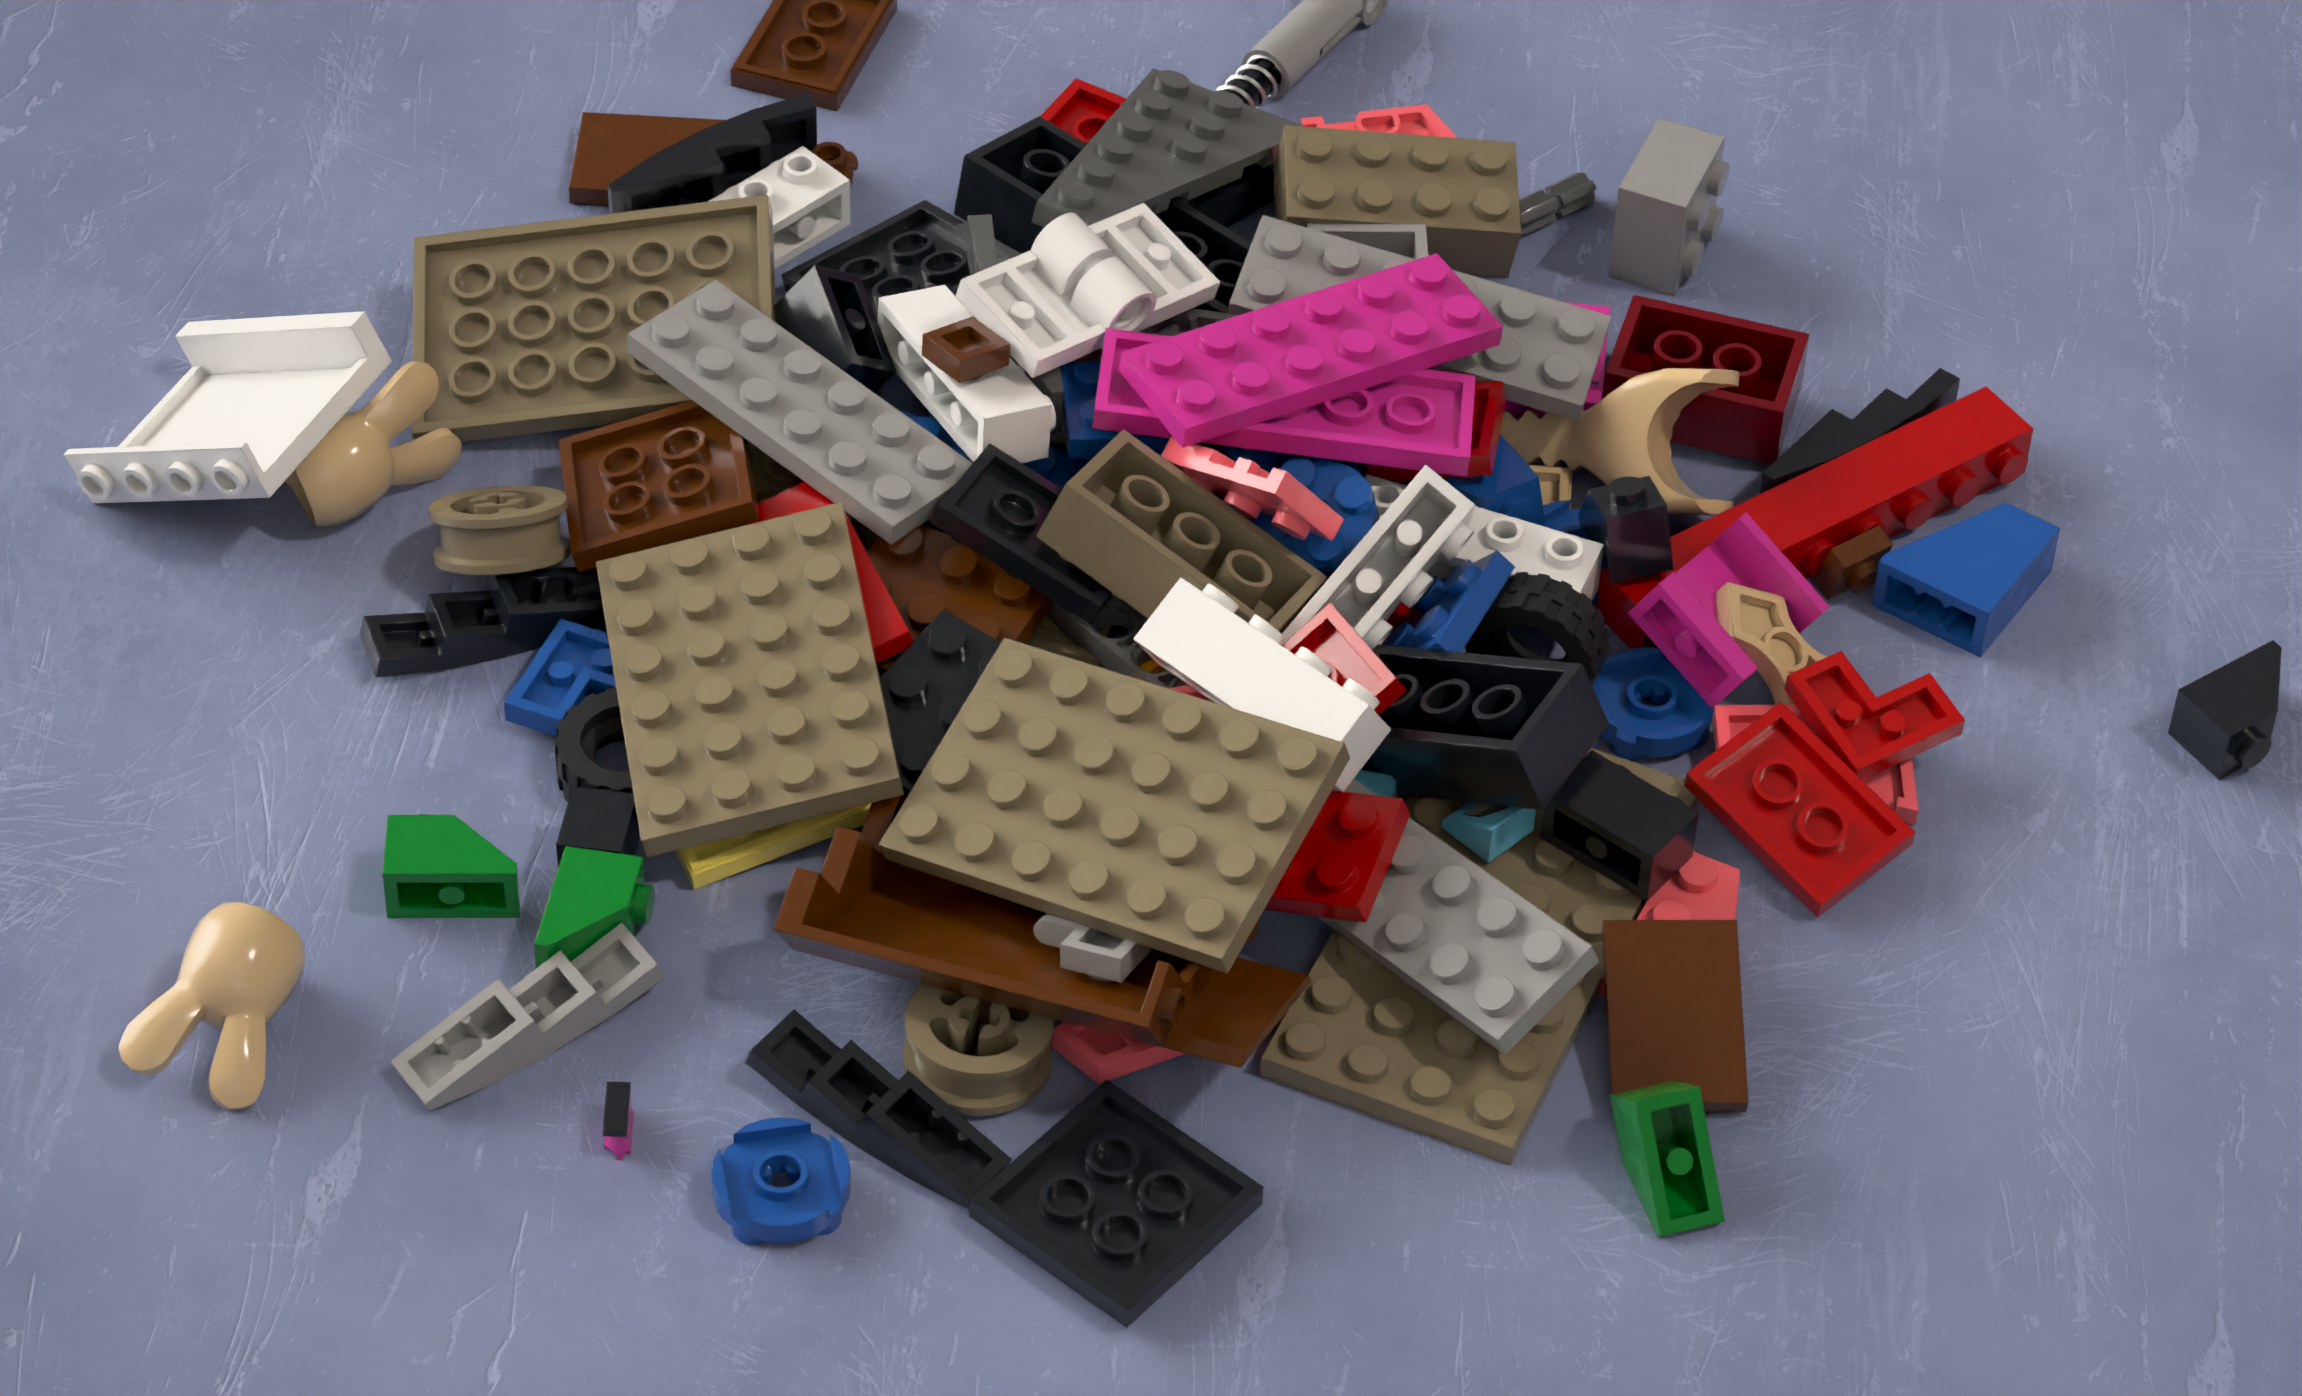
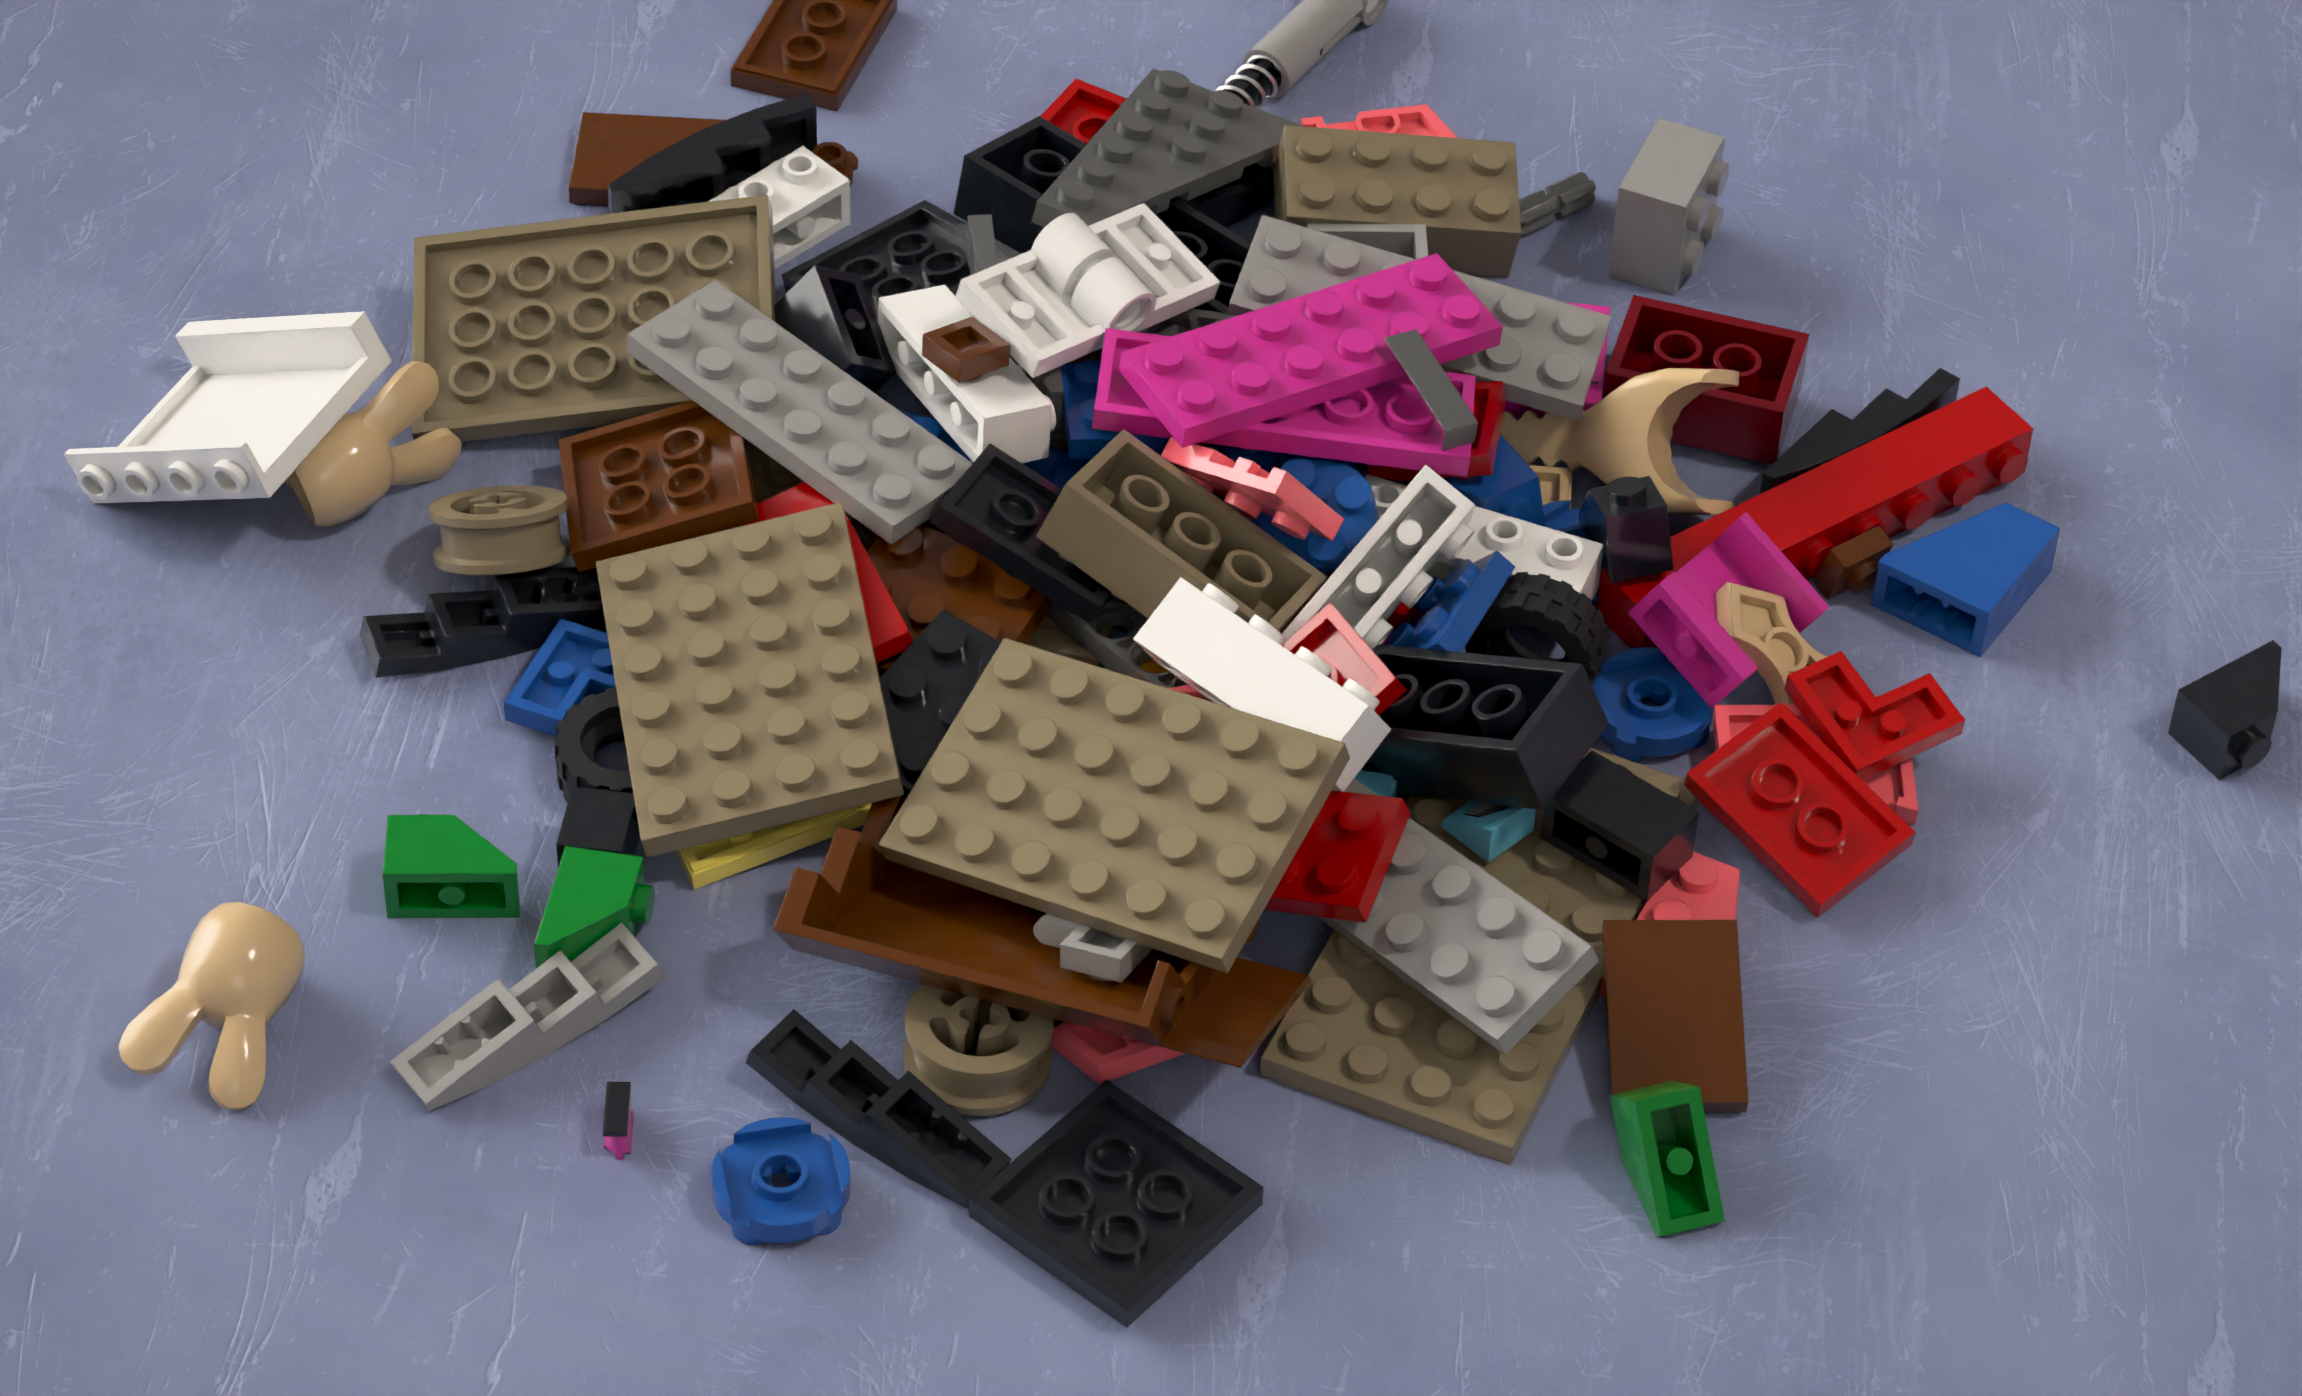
(1435, 388): none -> dark grey piece

